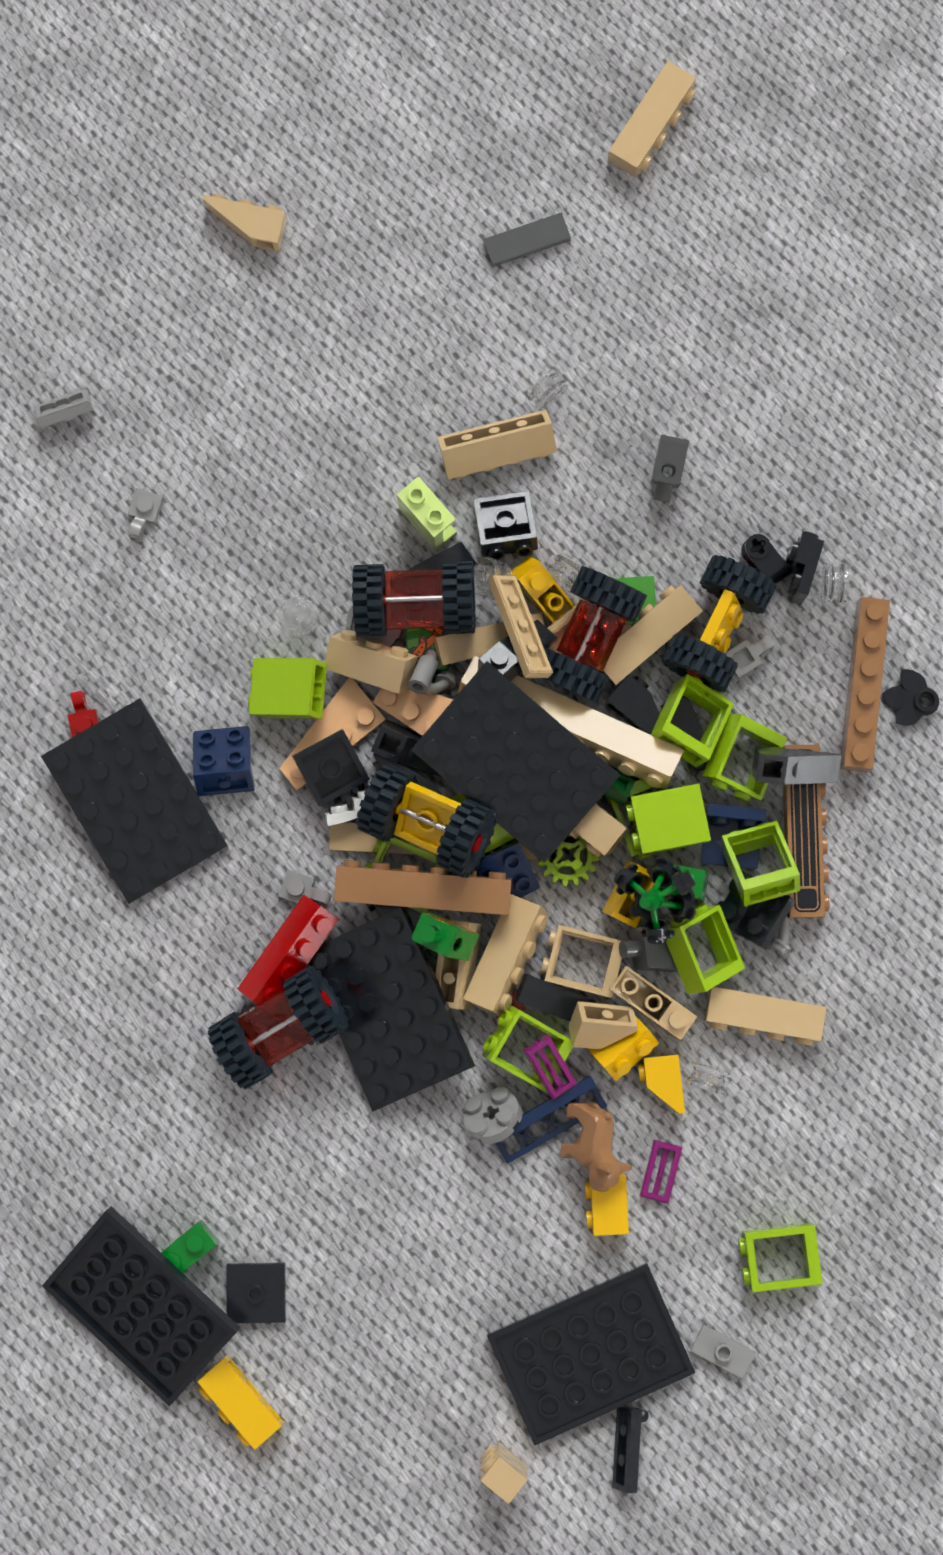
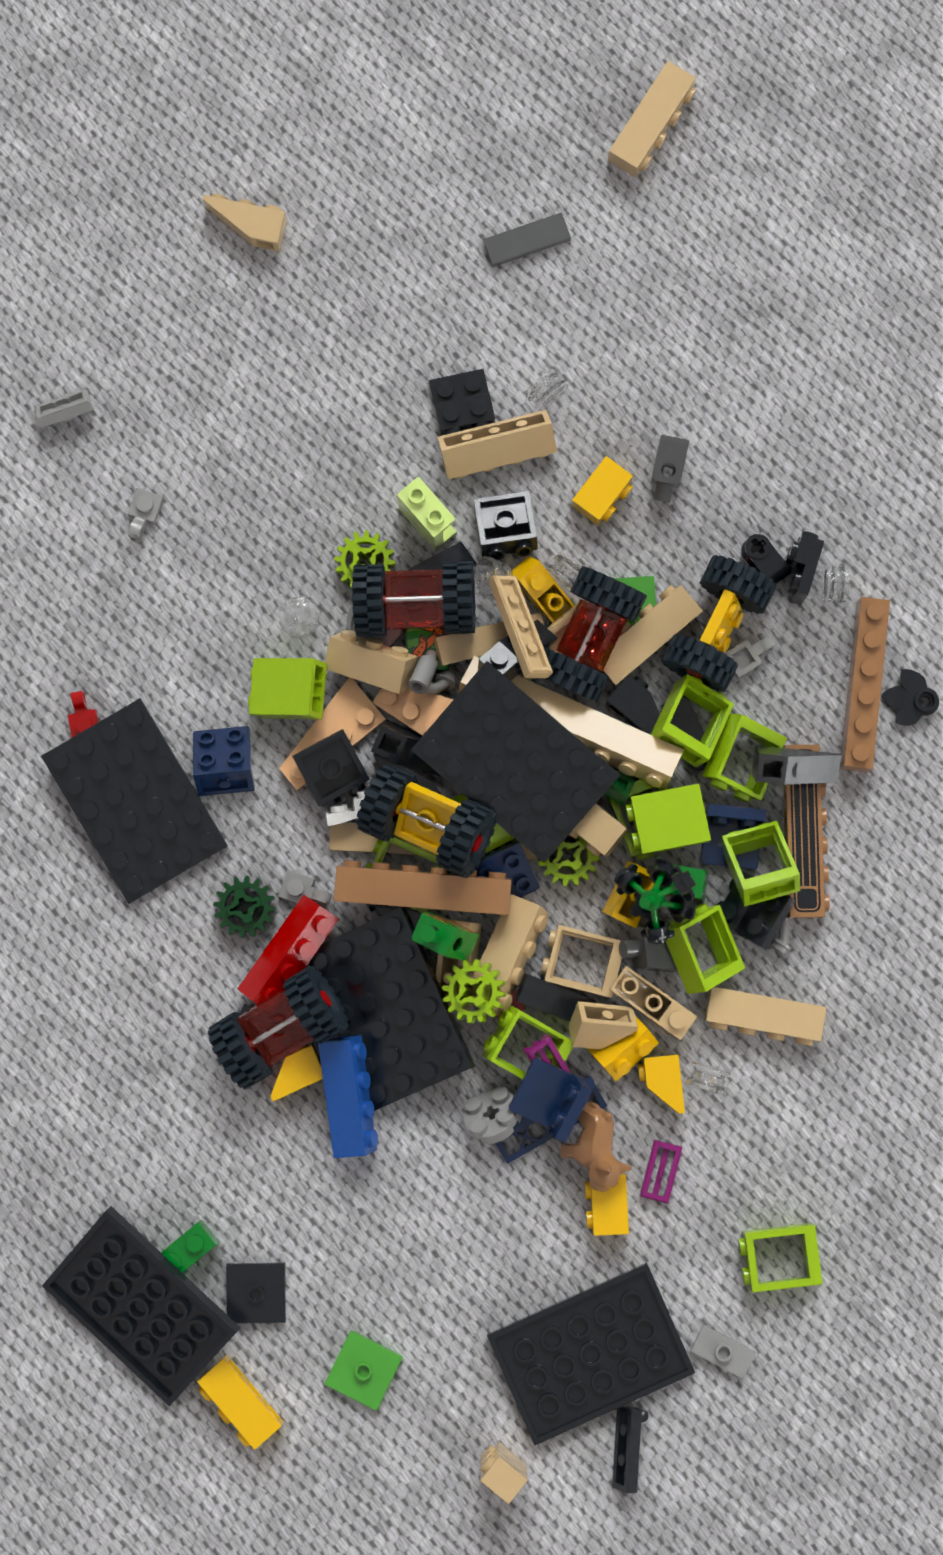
(241, 894): none -> dark green gear
(297, 1072): none -> yellow slope
(348, 1096): none -> blue brick
(363, 1370): none -> bright green plate
(374, 552): none -> lime gear
(462, 401): none -> black plate
(466, 981): none -> lime gear
(551, 1097): none -> dark blue bracket
(602, 491): none -> yellow brick

